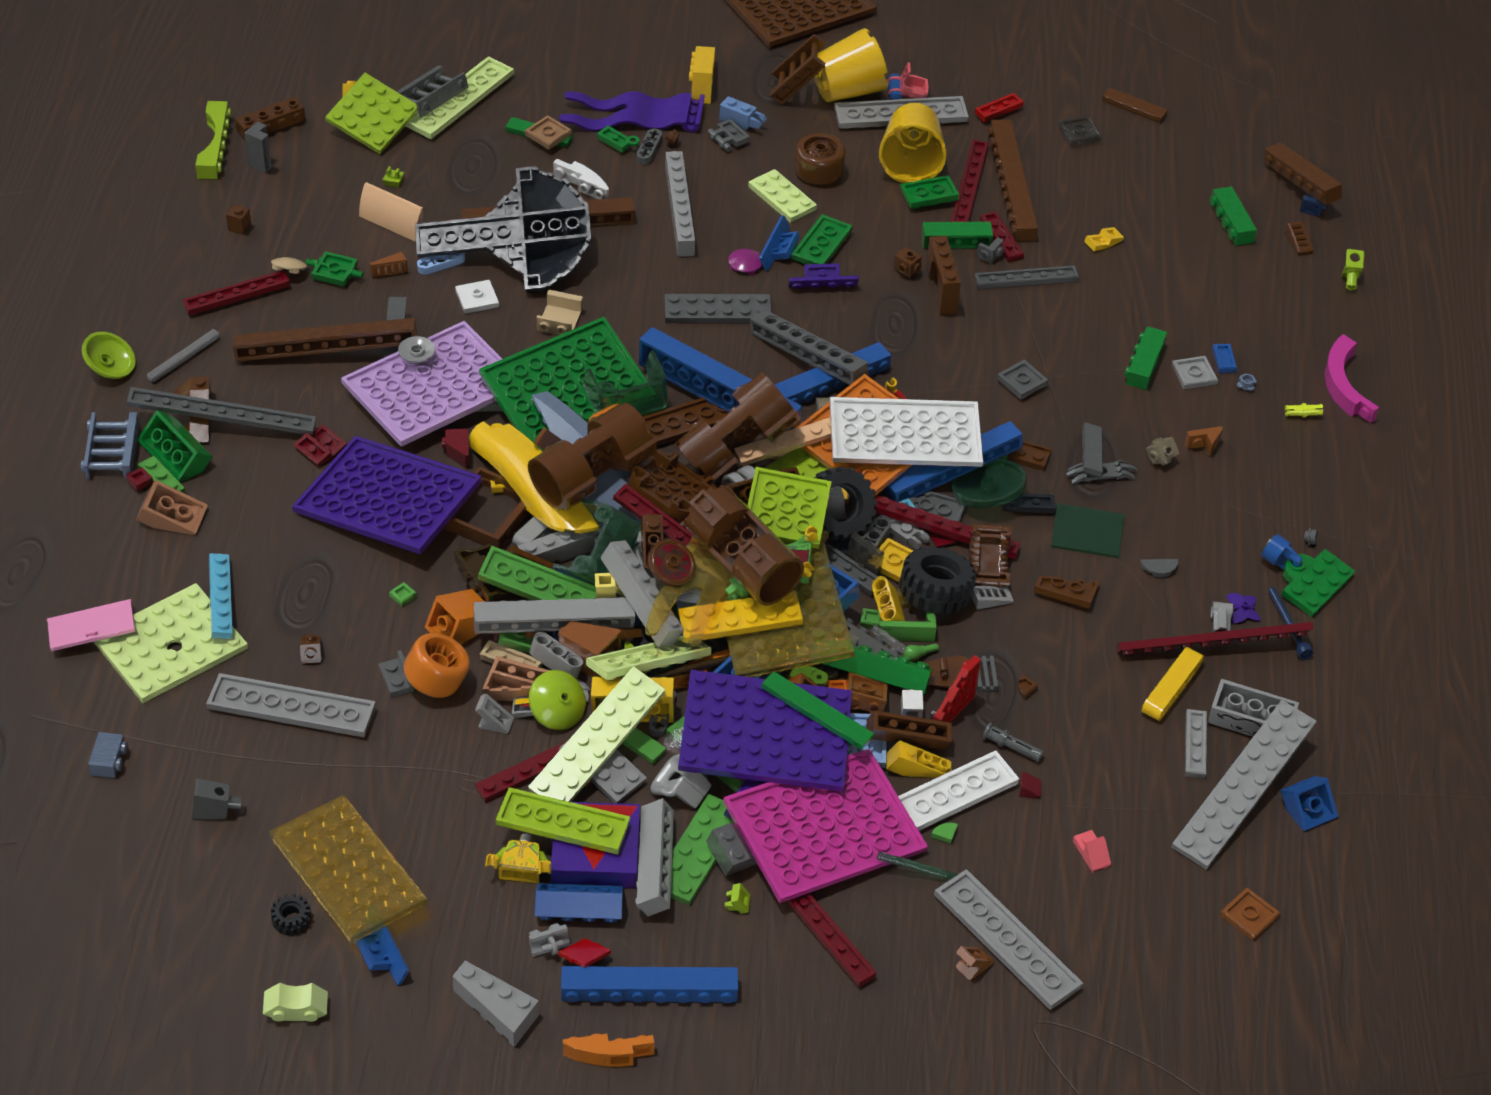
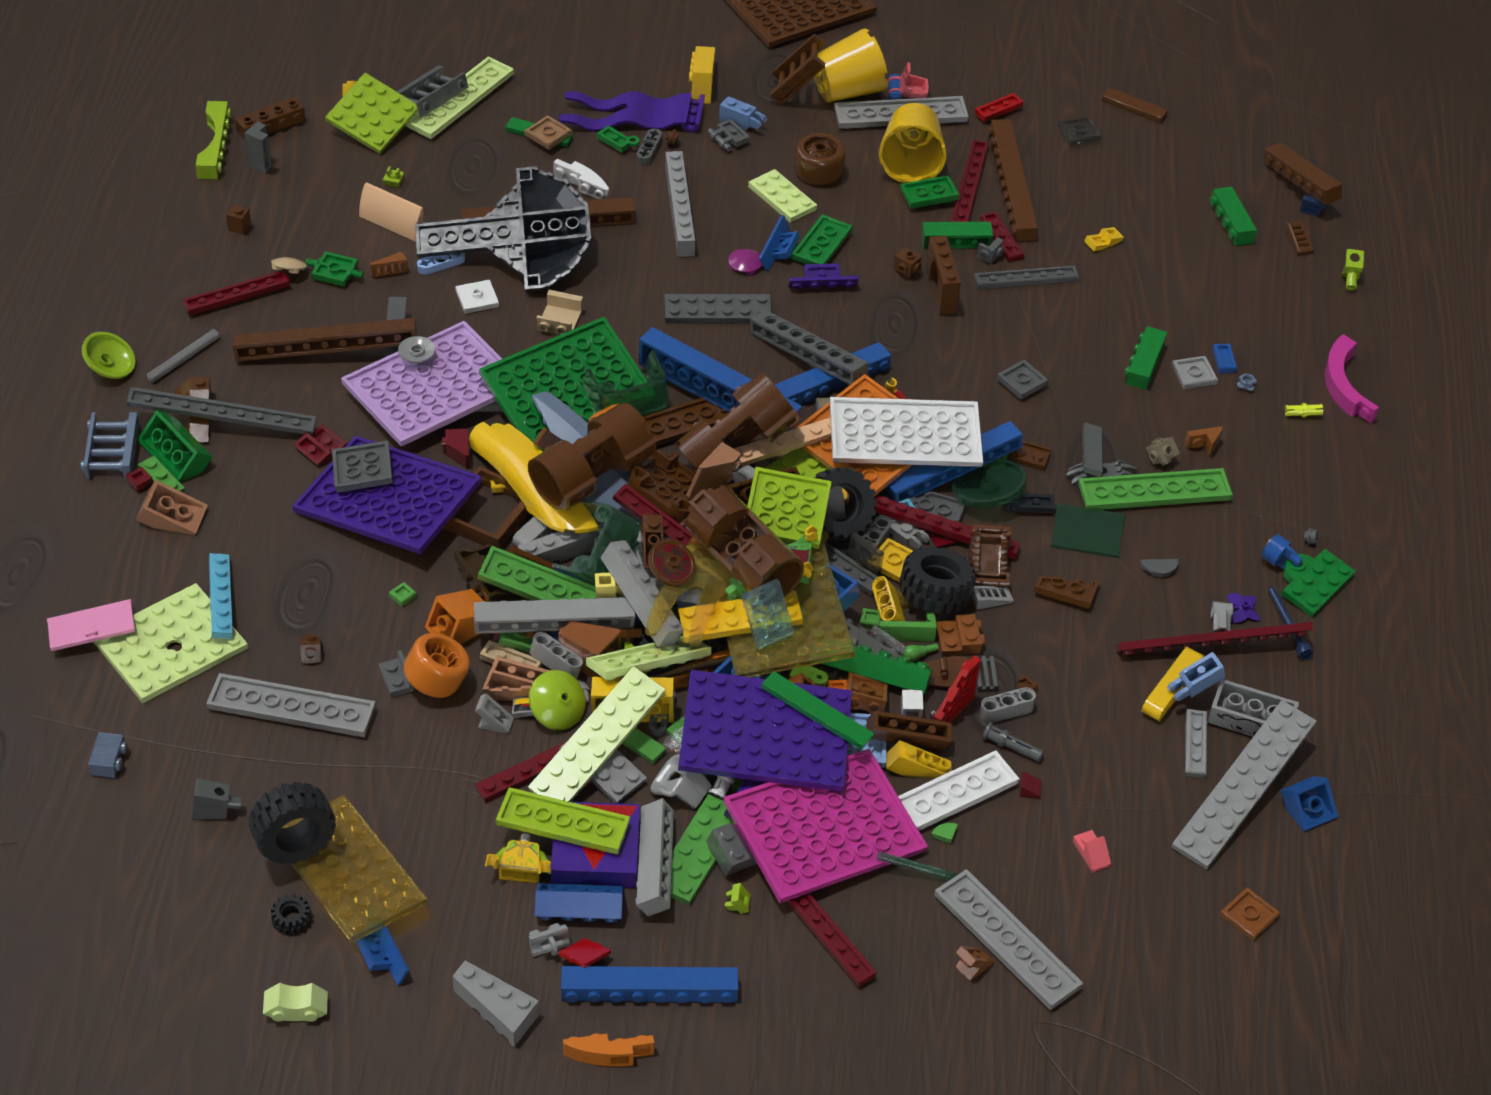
(283, 806): none -> black tyre
(362, 466): none -> dark grey plate
(715, 470): none -> nougat slope
(721, 786): none -> white bush
(767, 614): none -> clear light blue plate
(960, 636): none -> dark orange plate
(1007, 705): none -> light grey beam
(1155, 489): none -> bright green plate
(1198, 677): none -> medium blue hinge

